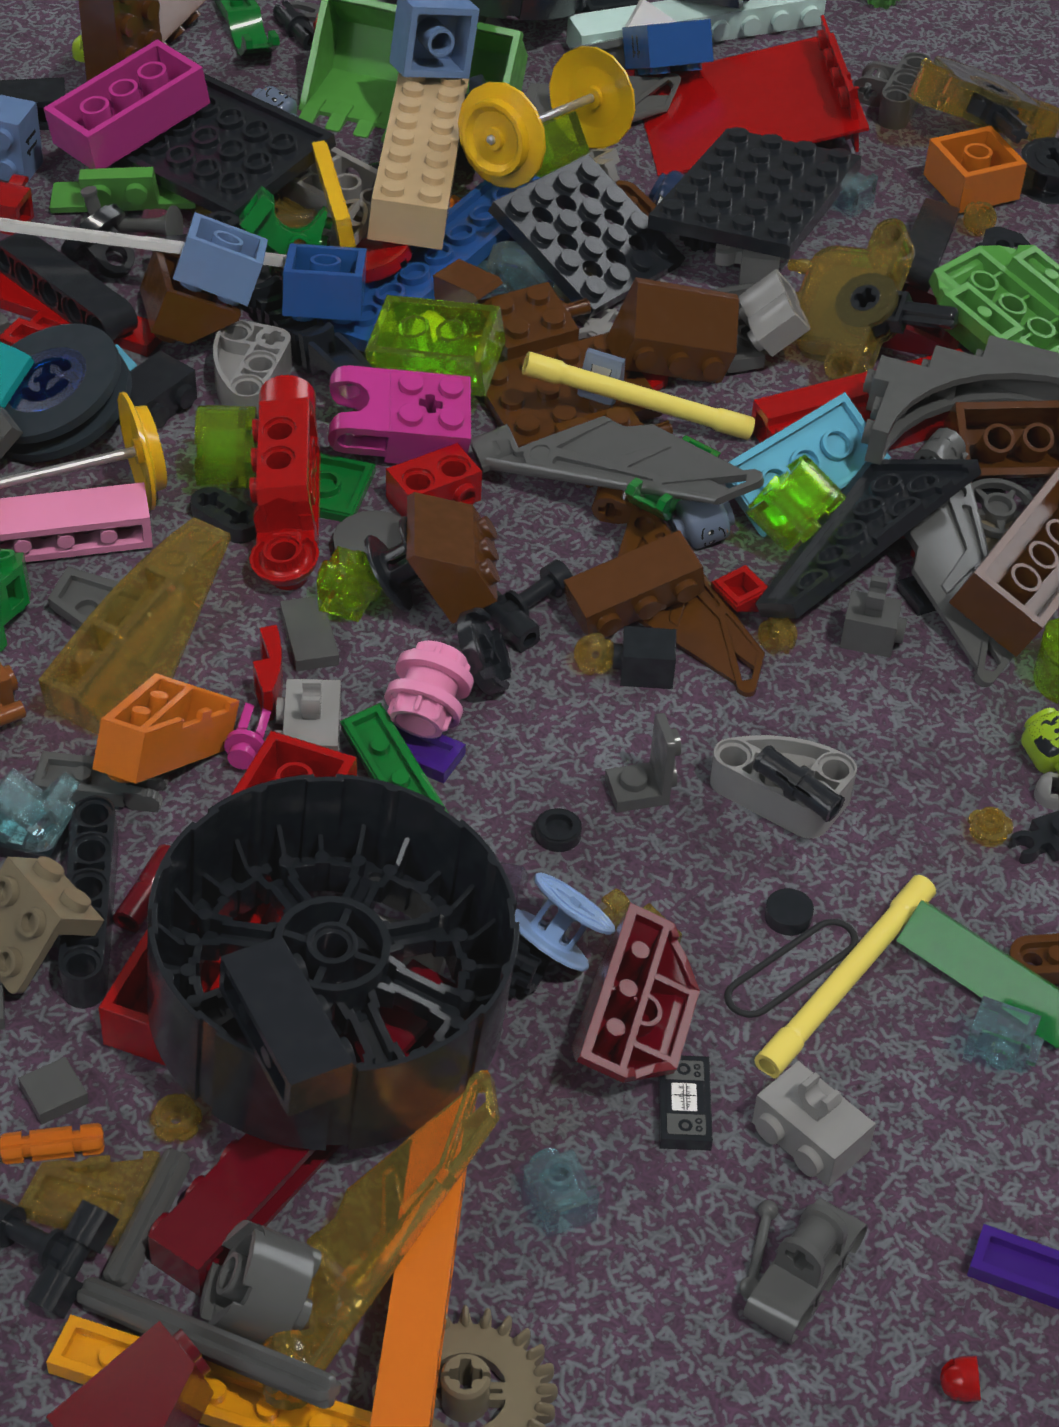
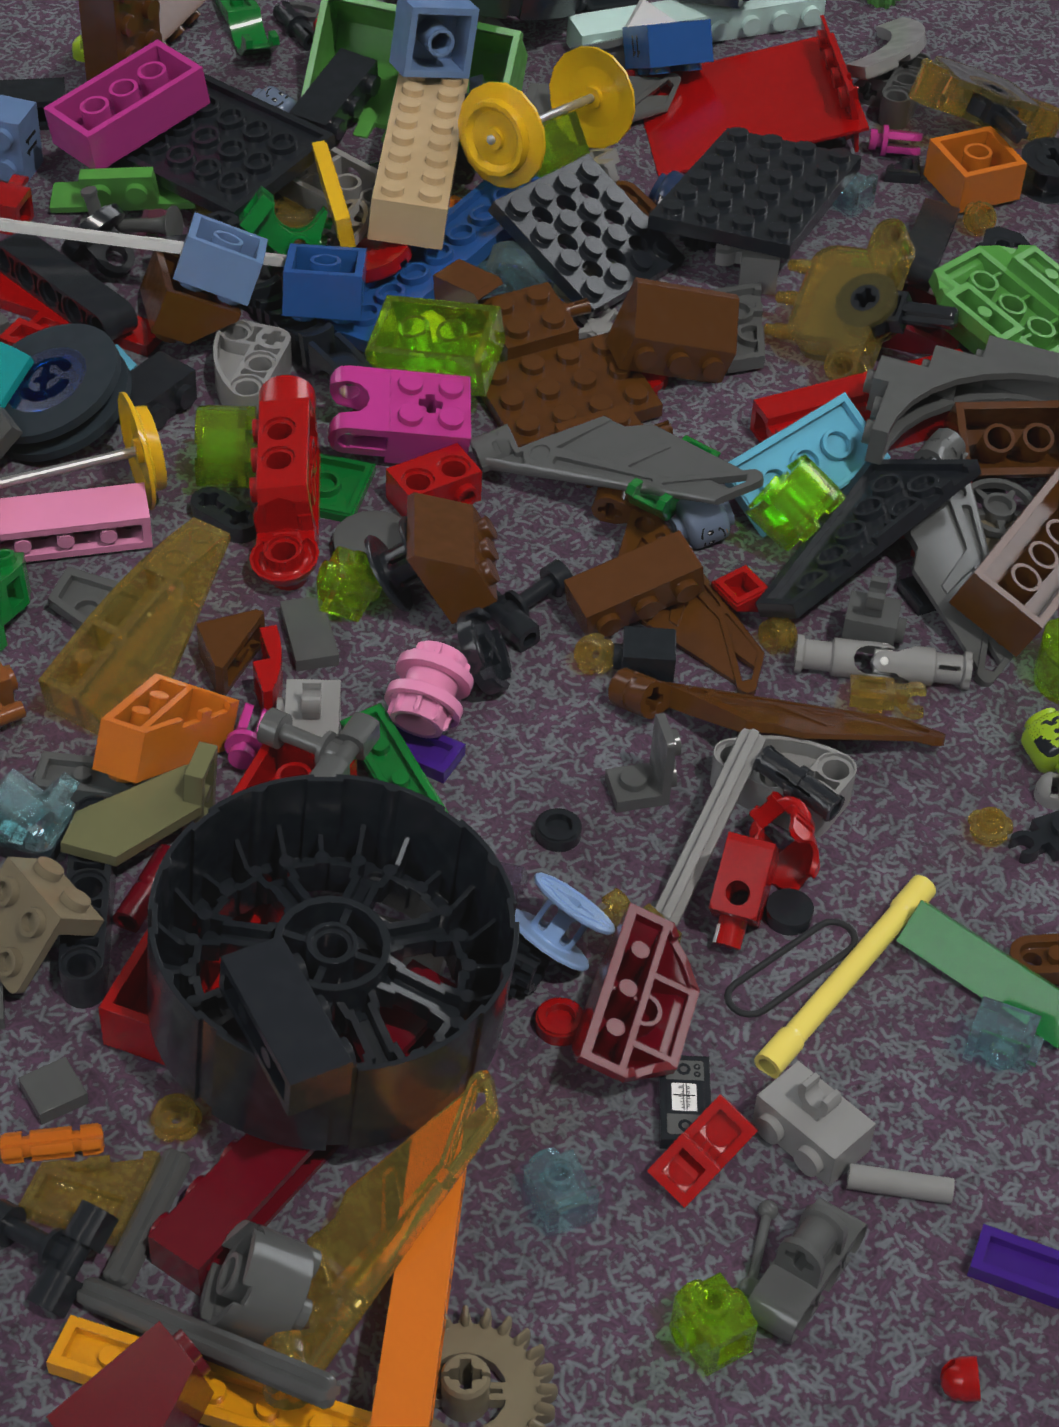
(145, 813): none -> olive piece
(229, 646): none -> reddish brown slope
(332, 751): none -> dark grey bar
(339, 92): none -> black brick
(558, 372): light yellow piece -> none
(558, 1021): none -> red tile
(605, 365): sand blue slope -> none
(702, 1150): none -> red slope
(710, 825): none -> light grey axle
(712, 1323): none -> clear neon green brick
(737, 711): none -> reddish brown wing
(746, 867): none -> red torso
(772, 313): light grey brick -> none
(799, 858): none -> red helmet
(877, 694): none -> clear yellow plate
(881, 140): none -> dark pink arm
(900, 1183): none -> light grey piece
(904, 172): none -> black tile
(905, 42): none -> light grey tile
(917, 661): none -> light grey piece

